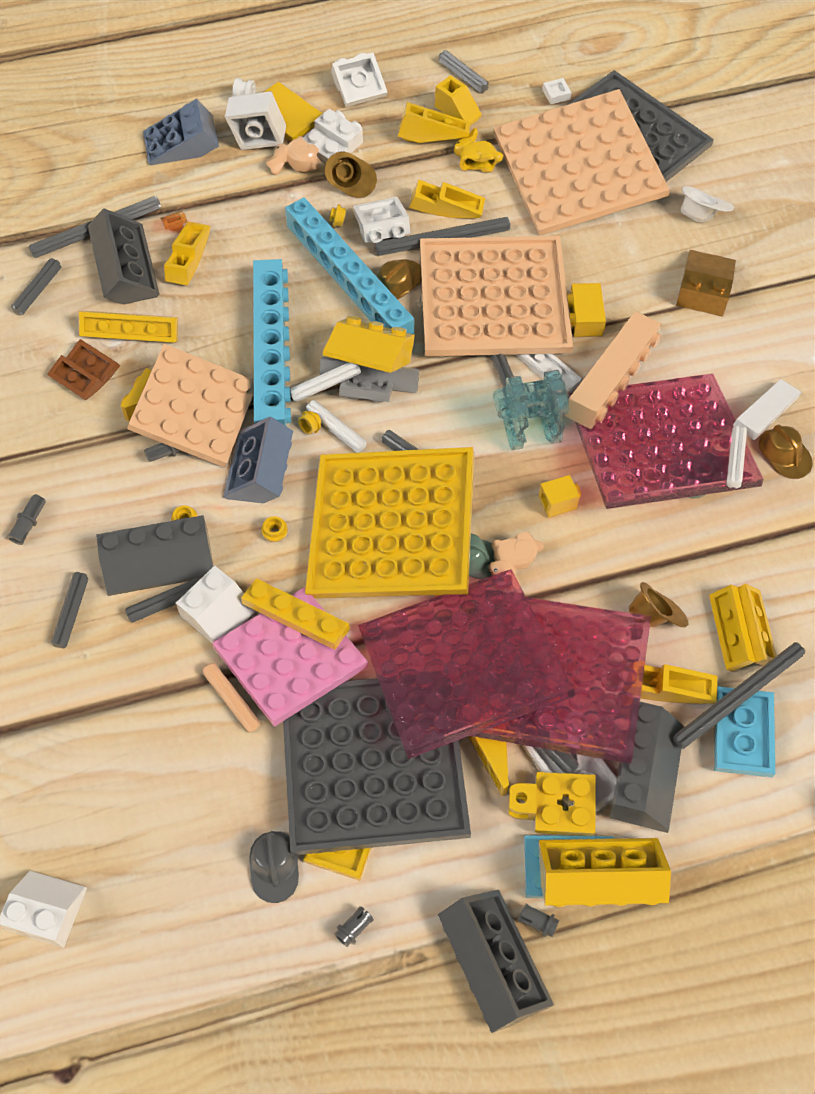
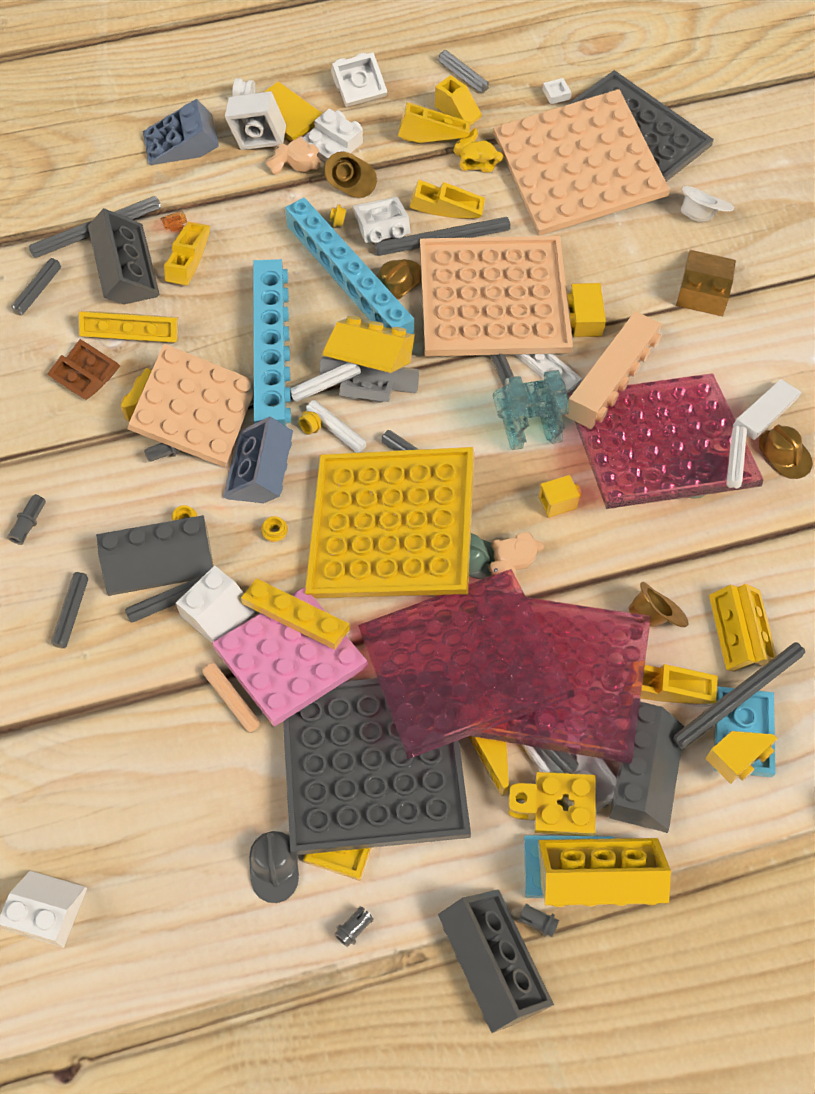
(739, 751): none -> yellow slope

